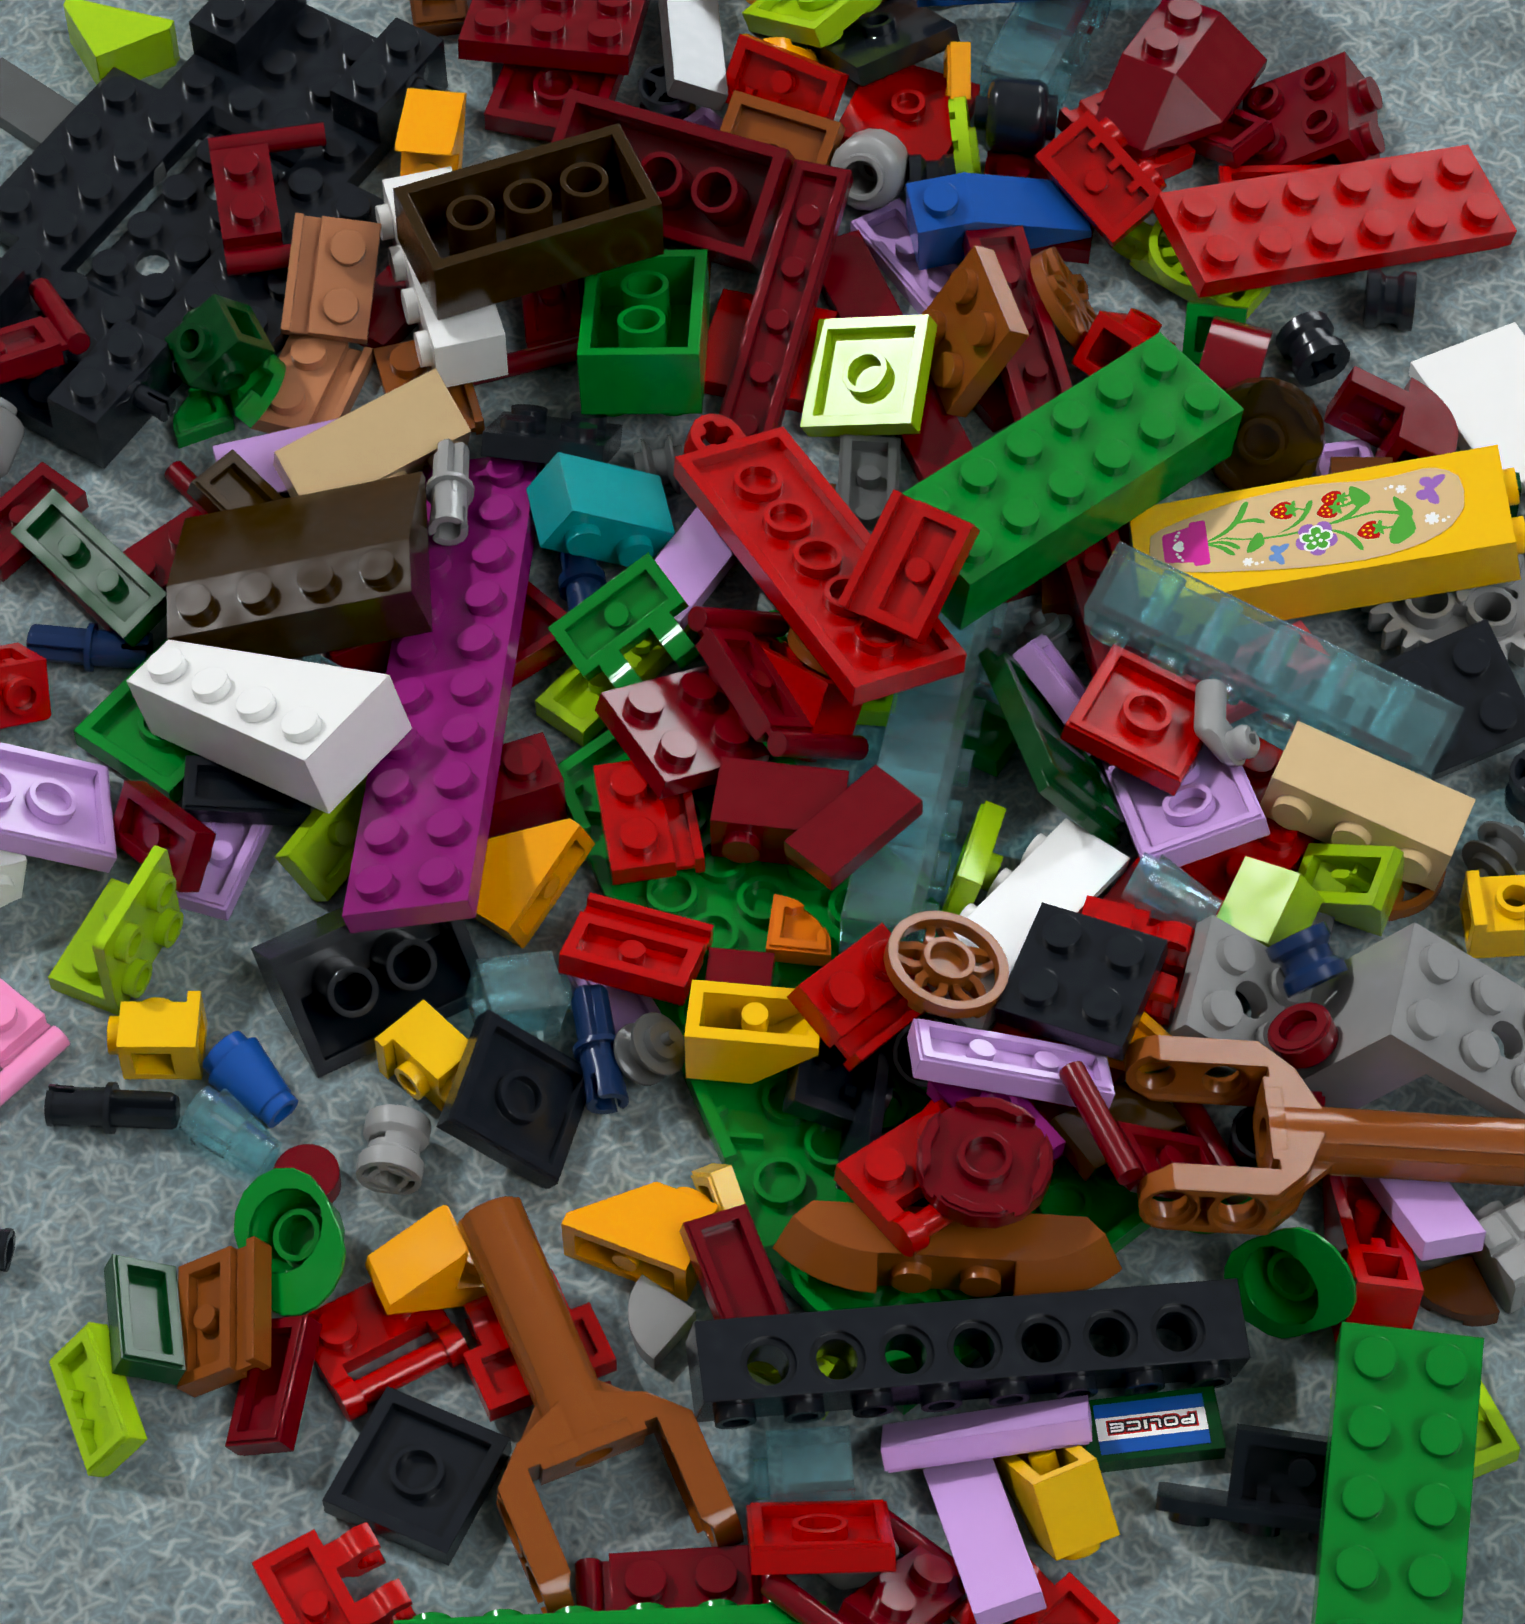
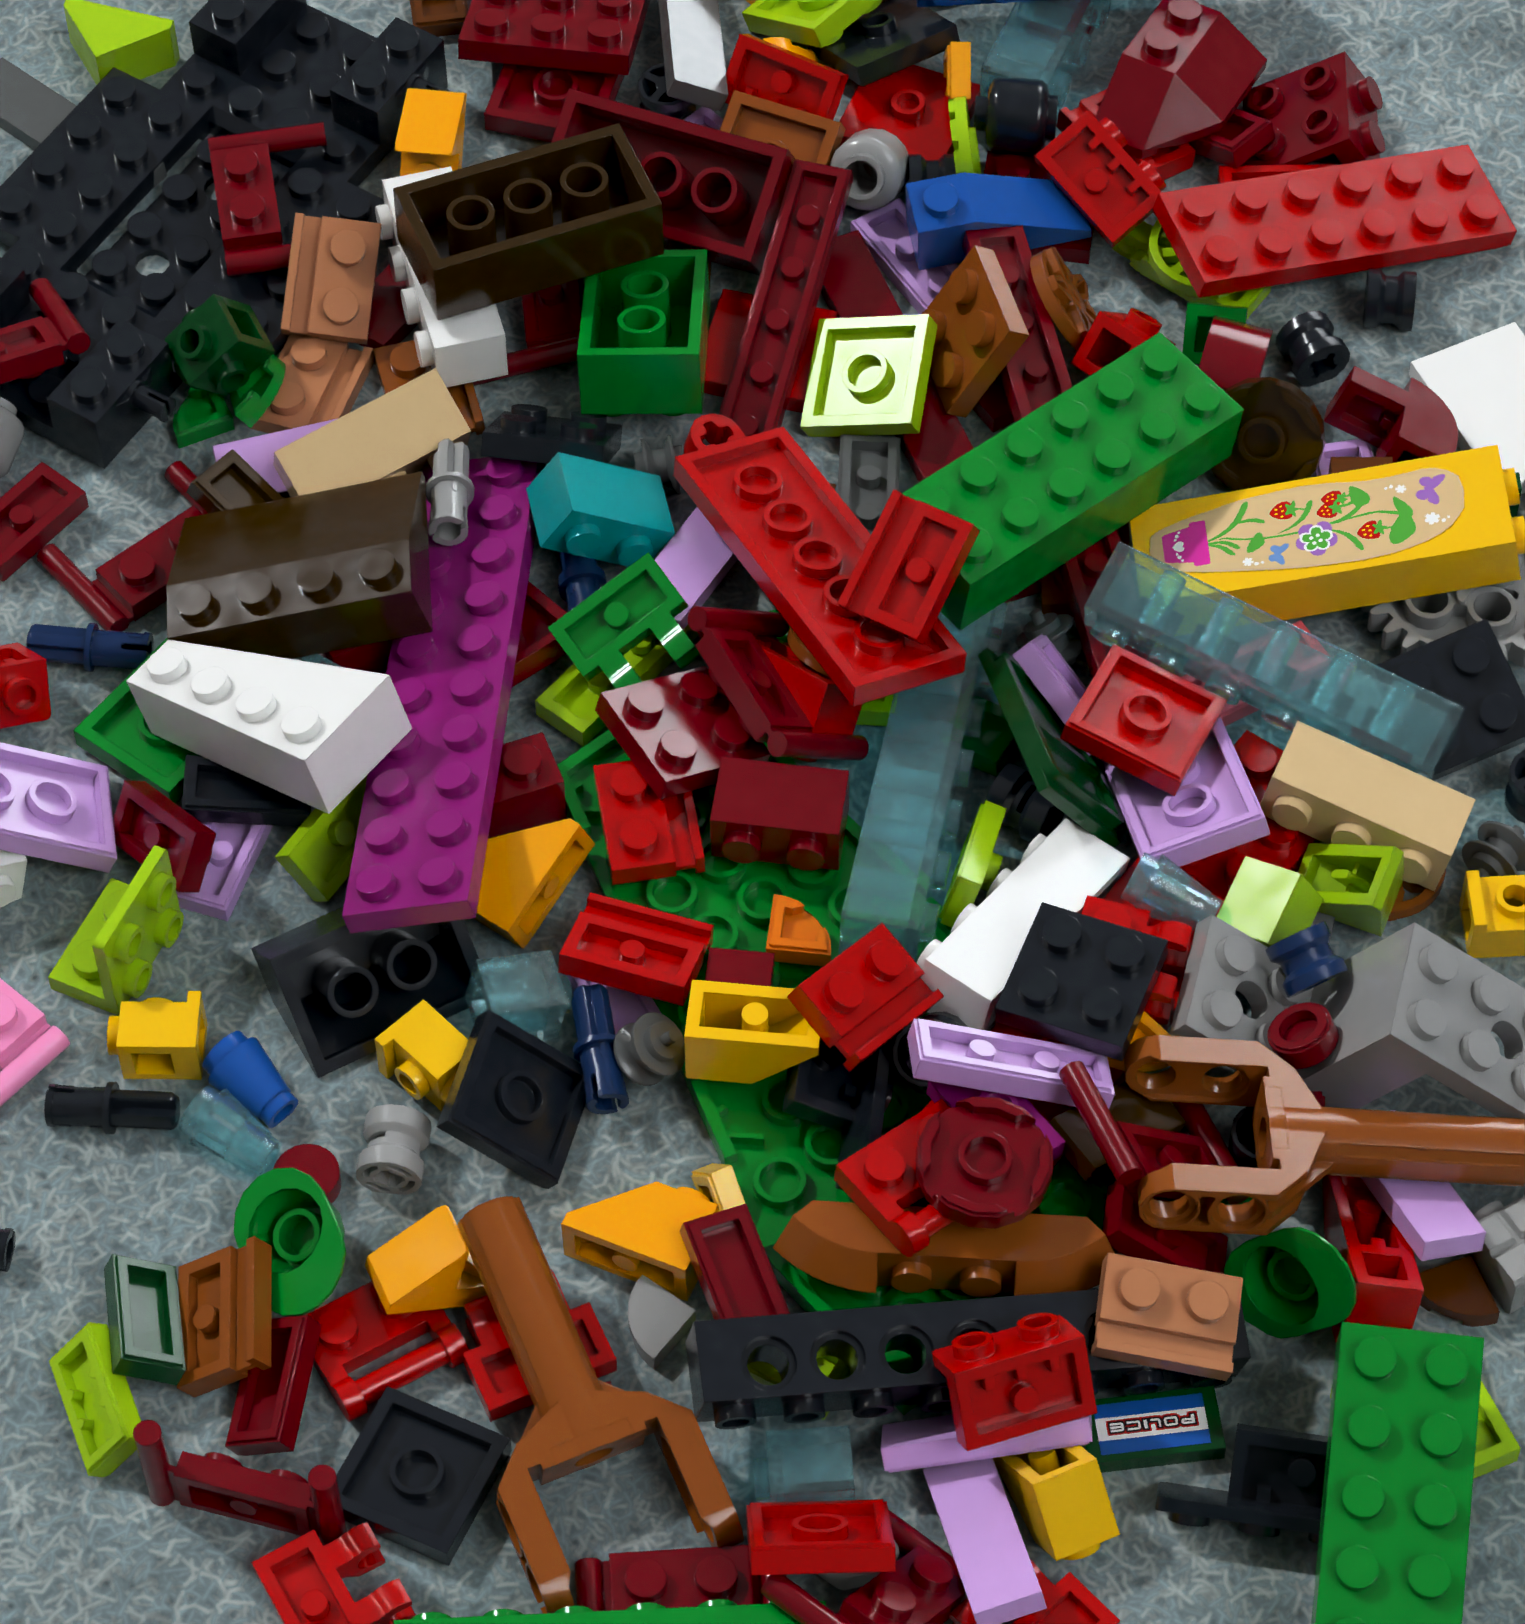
(92, 567): plate -> none
(228, 1489): none -> dark red plate
(853, 827): dark red tile -> none
(946, 965): dark orange wheel -> none
(1016, 1379): none -> red bracket
(1025, 807): none -> black wheel
(1137, 1239): none -> dark red plate
(1167, 1316): none -> nougat plate
(1227, 743): light grey arm -> none

